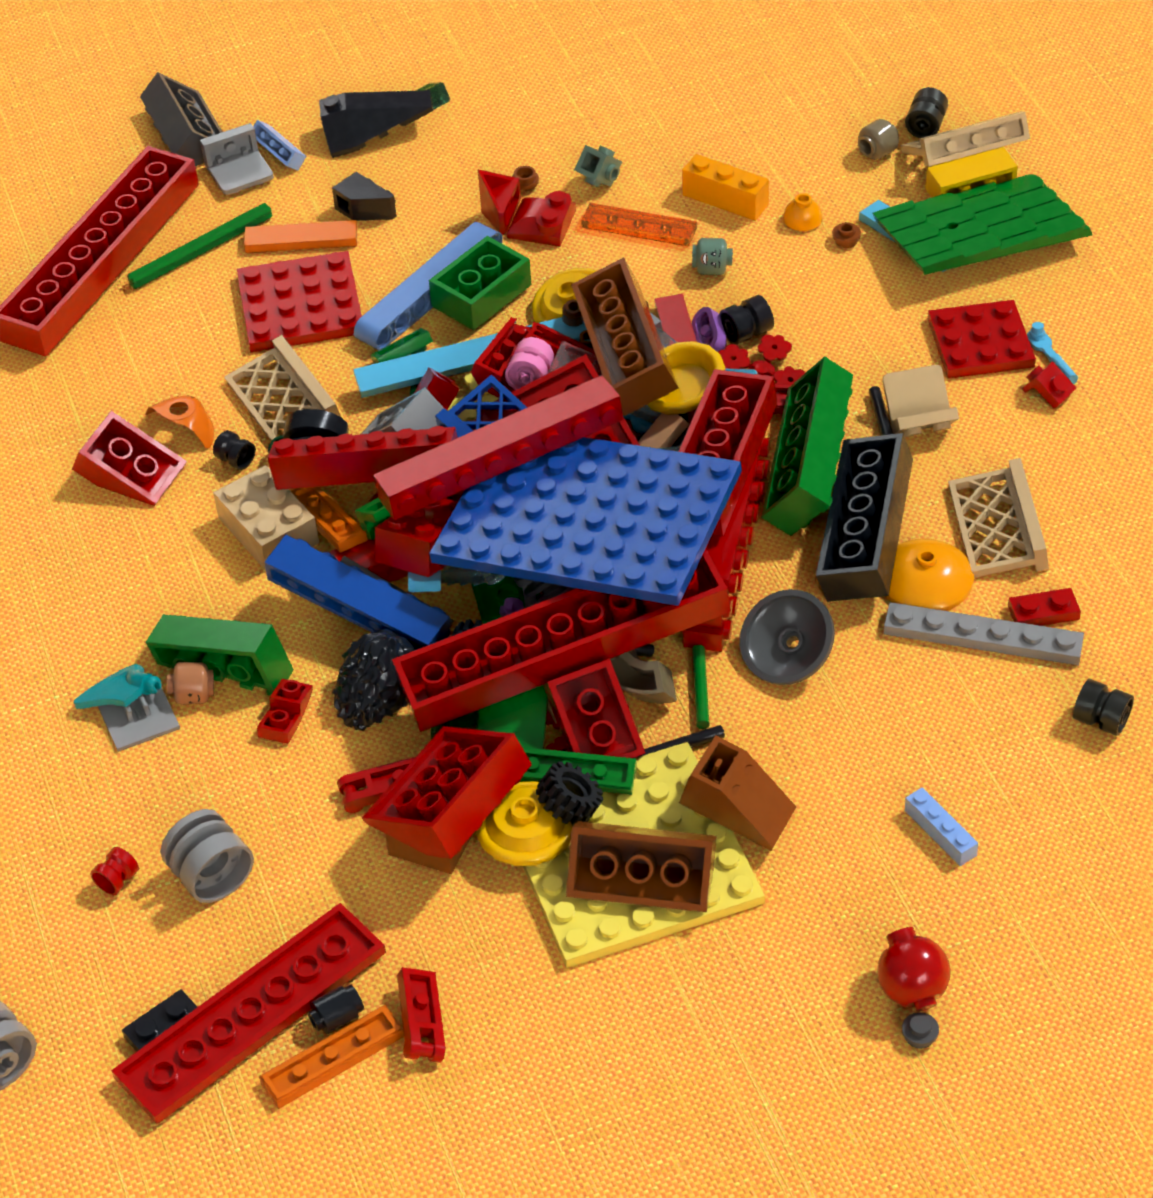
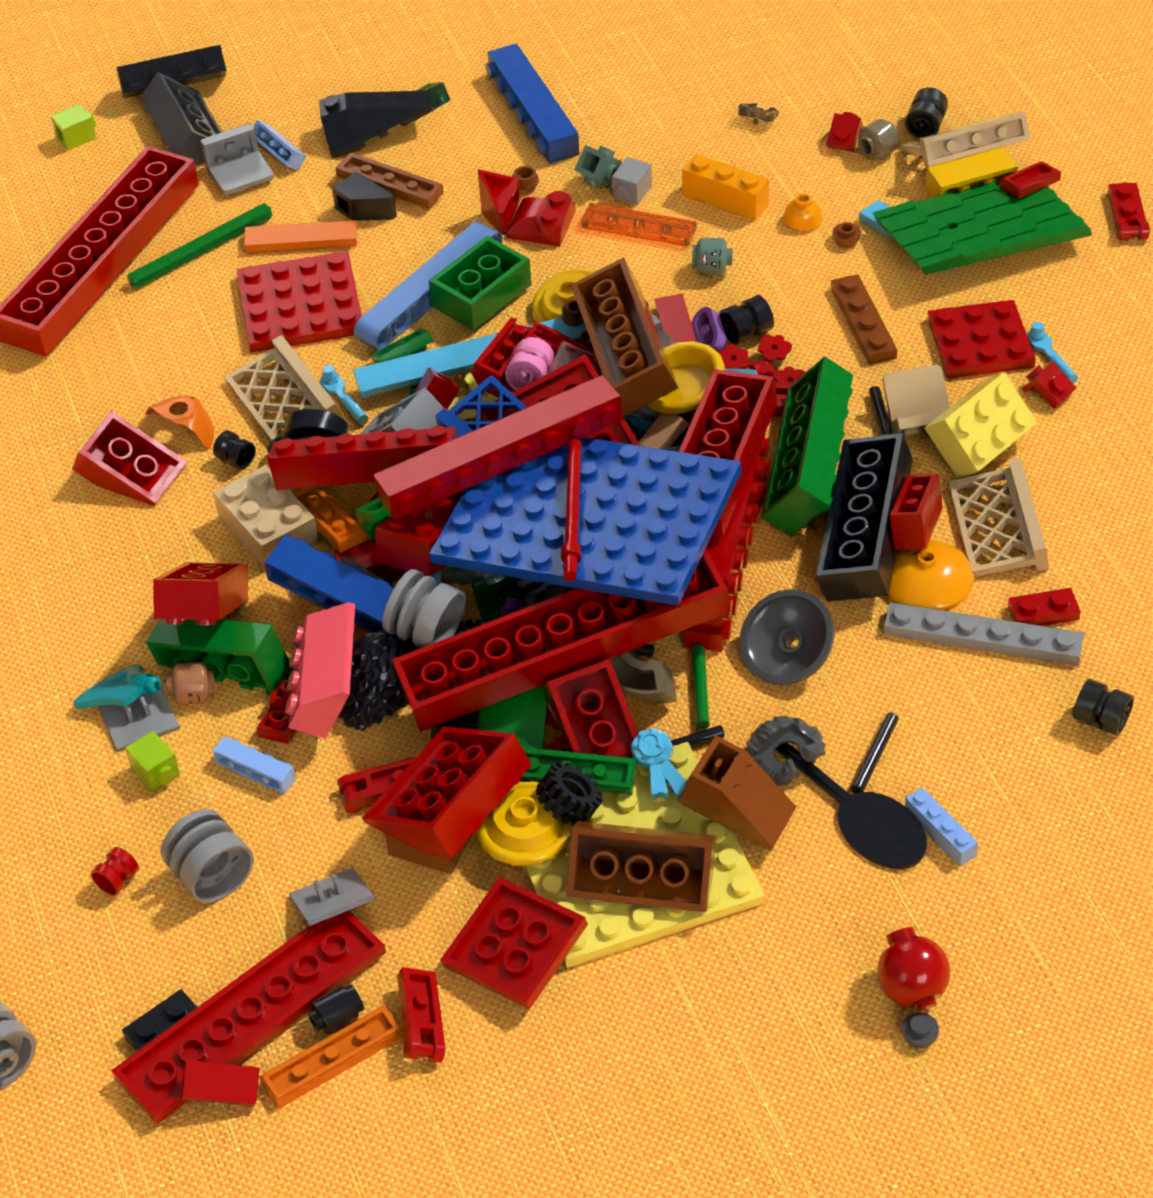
(74, 127): none -> lime brick
(152, 761): none -> lime brick
(183, 67): none -> black brick
(200, 592): none -> red brick
(220, 1083): none -> red tile
(254, 765): none -> light blue piece
(320, 669): none -> coral slope
(331, 896): none -> light grey piece
(335, 385): none -> medium azure piece
(398, 182): none -> dark orange plate
(423, 610): none -> light grey wheel
(514, 942): none -> red plate
(532, 103): none -> blue brick
(571, 549): none -> red bar
(632, 181): none -> light grey brick
(653, 751): none -> medium azure piece
(757, 113): none -> clear smoke piece
(780, 731): none -> dark grey piece
(844, 131): none -> red bracket
(863, 319): none -> dark orange plate
(870, 821): none -> black piece
(874, 753): none -> black bar
(916, 512): none -> red brick
(980, 425): none -> light yellow brick
(1030, 179): none -> red tile
(1128, 211): none -> red plate

